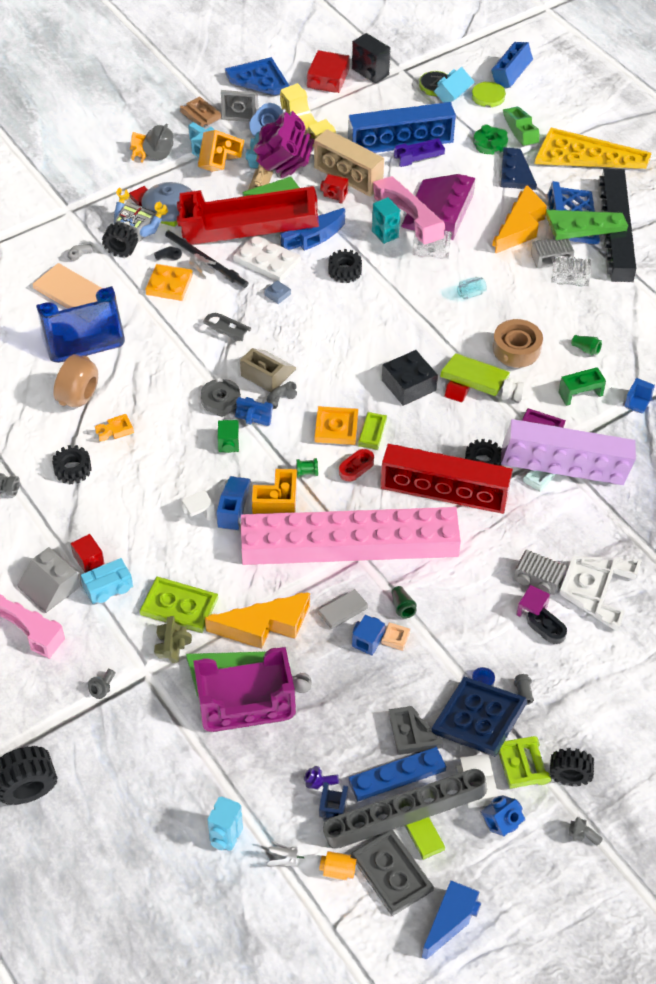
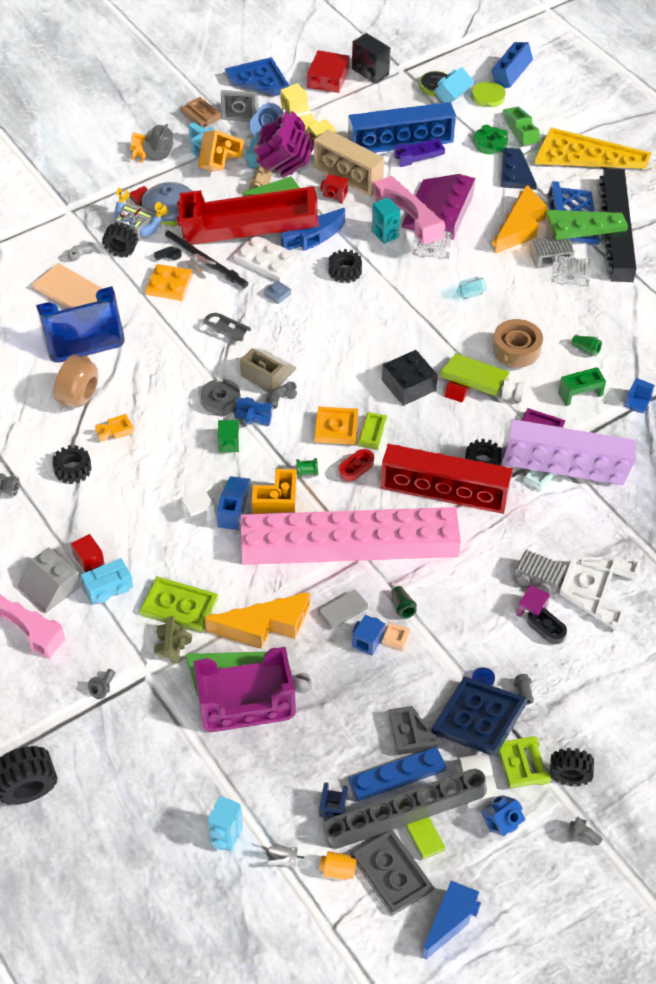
(315, 779): dark purple plate -> none

